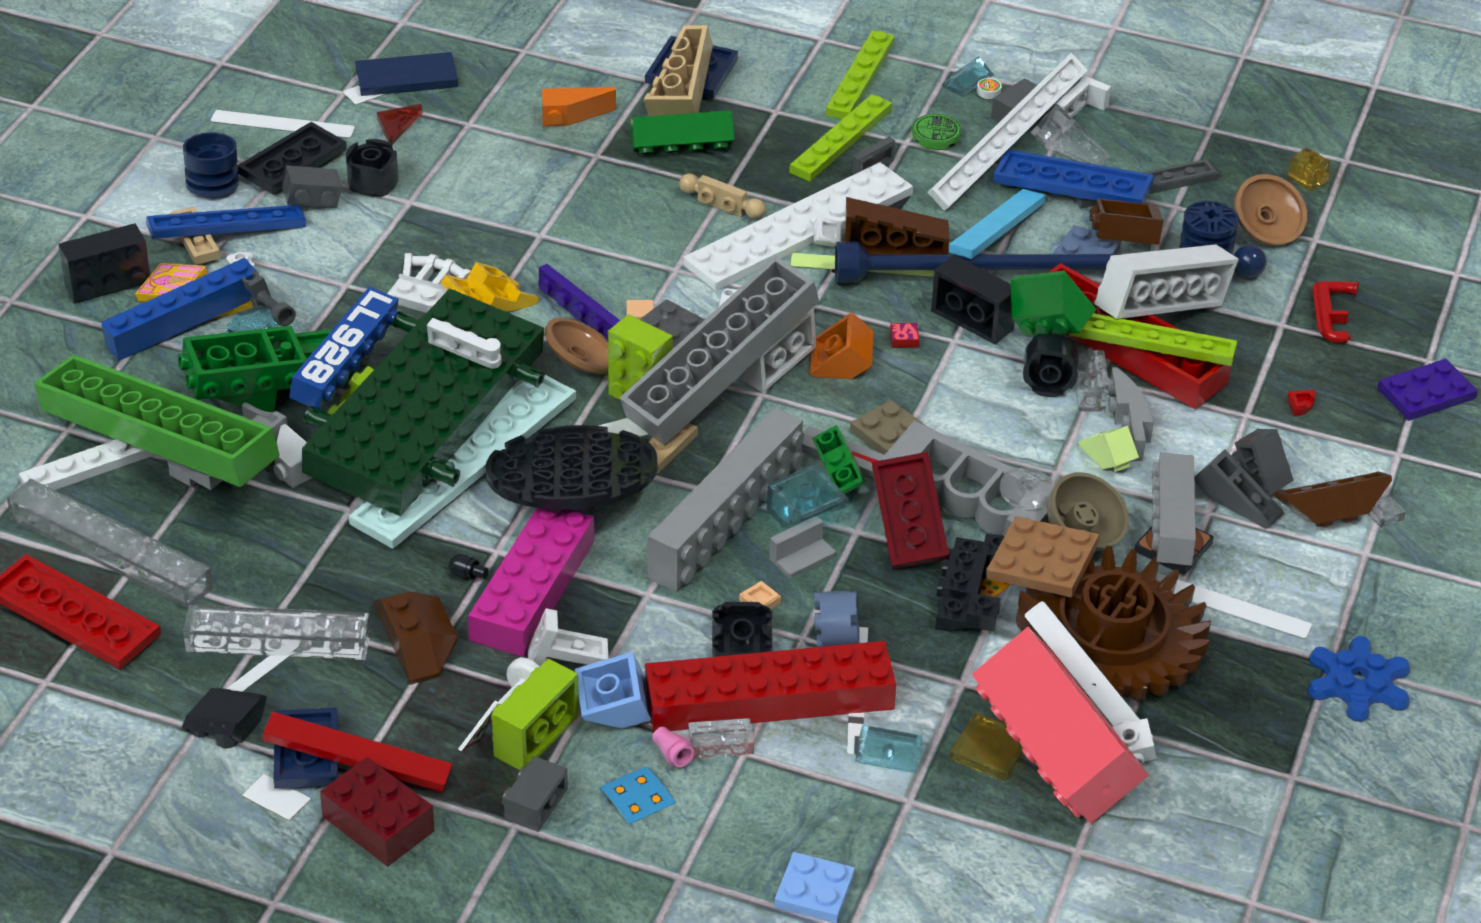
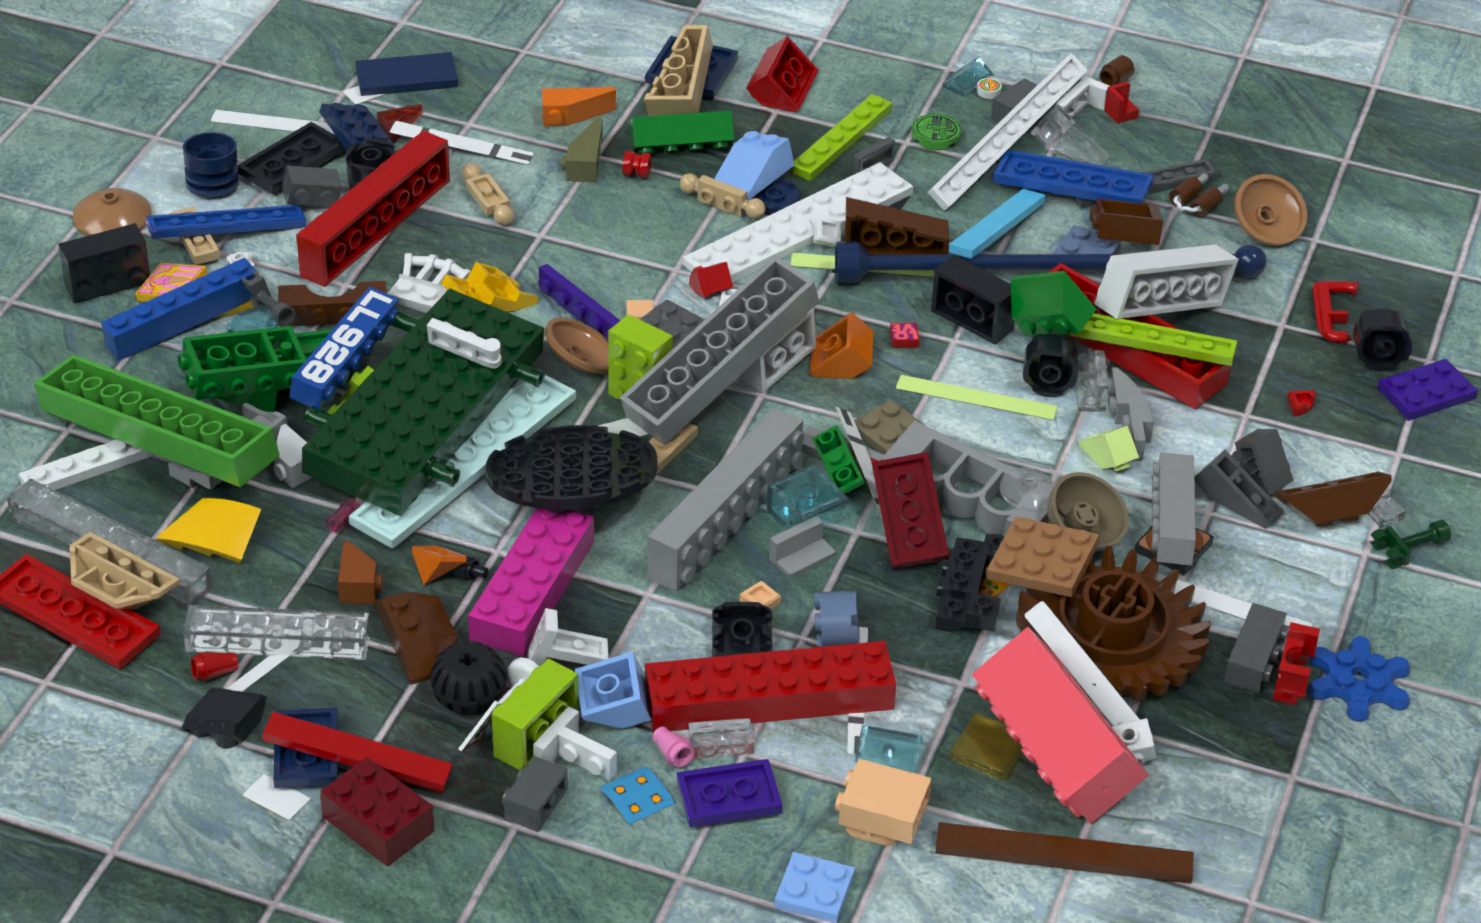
(110, 210): none -> medium nougat dish
(116, 574): none -> tan wedge
(212, 665): none -> red cone
(214, 528): none -> yellow slope
(322, 310): none -> reddish brown arch
(341, 515): none -> clear pink pin
(352, 124): none -> dark blue plate
(358, 576): none -> dark orange slope
(373, 208): none -> red brick
(435, 561): none -> orange slope
(466, 143): none -> white sticker
(468, 677): none -> black wheel
(487, 194): none -> tan plate
(565, 741): none -> white bracket
(584, 154): none -> olive slope
(637, 164): none -> red wheel
(710, 279): none -> red tile
(729, 793): none -> dark purple plate
(756, 162): none -> light blue slope
(778, 195): none -> dark blue tile
(782, 77): none -> red slope
(859, 450): none -> white sticker
(860, 74): lime plate -> none
(882, 803): none -> light nougat brick
(977, 397): none -> yellowish green sticker
(1065, 852): none -> reddish brown tile
(1117, 70): none -> reddish brown brick
(1118, 103): none -> red panel
(1202, 204): none -> reddish brown piece
(1209, 224): dark blue wheel -> none
(1257, 648): none -> dark grey brick
(1292, 675): none -> red piece
(1309, 169): clear yellow brick -> none
(1382, 339): none -> black brick
(1399, 547): none -> dark green bar

